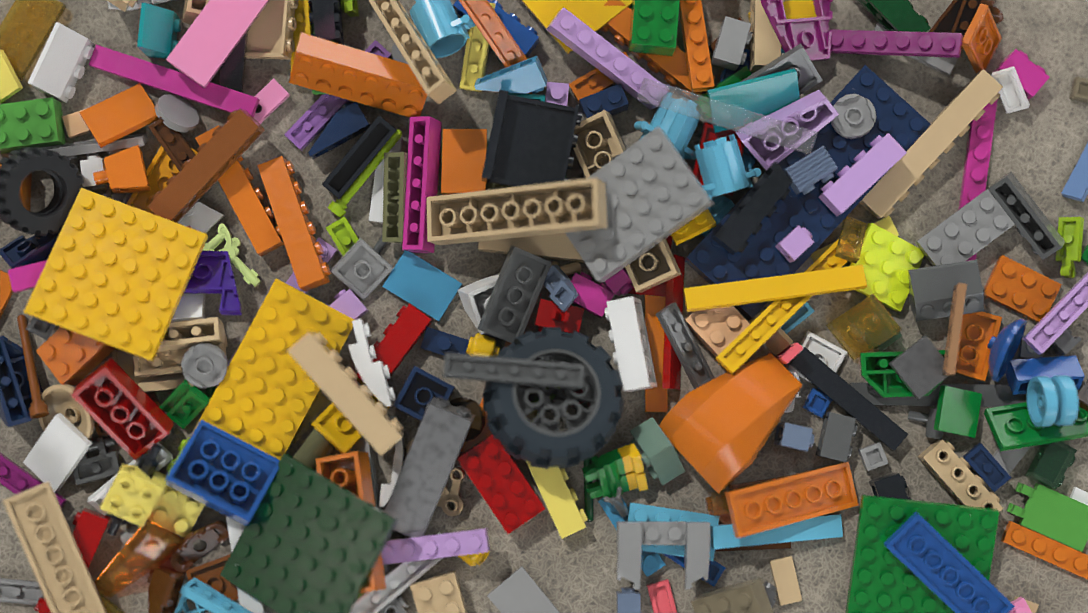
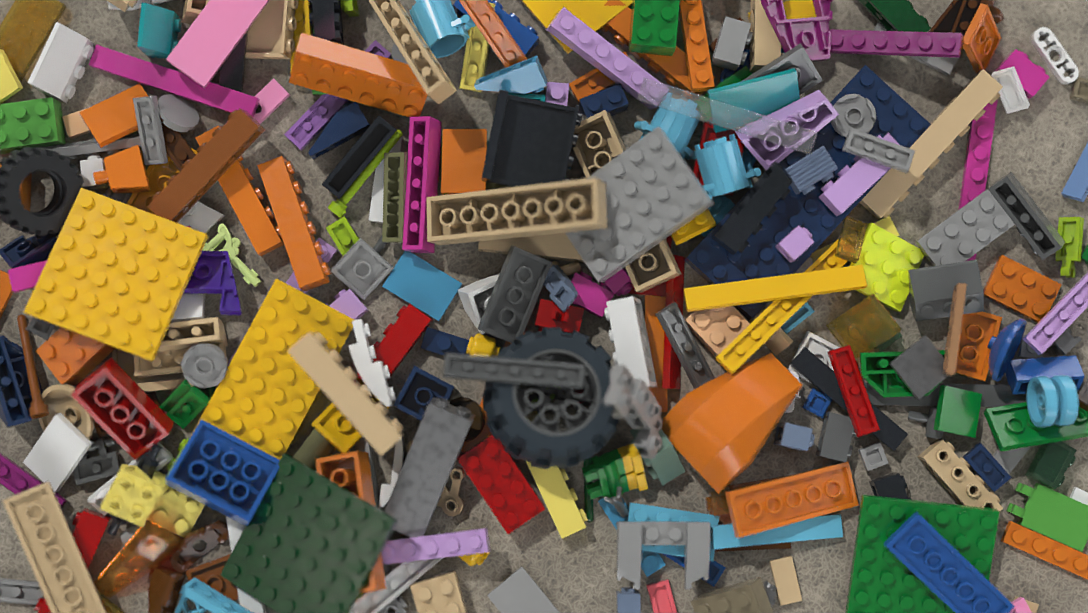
(150, 130): none -> light grey tile
(638, 406): none -> light grey bracket
(789, 353): coral tile -> none
(853, 391): none -> red tile
(878, 150): none -> light grey tile
(1064, 57): none -> white beam

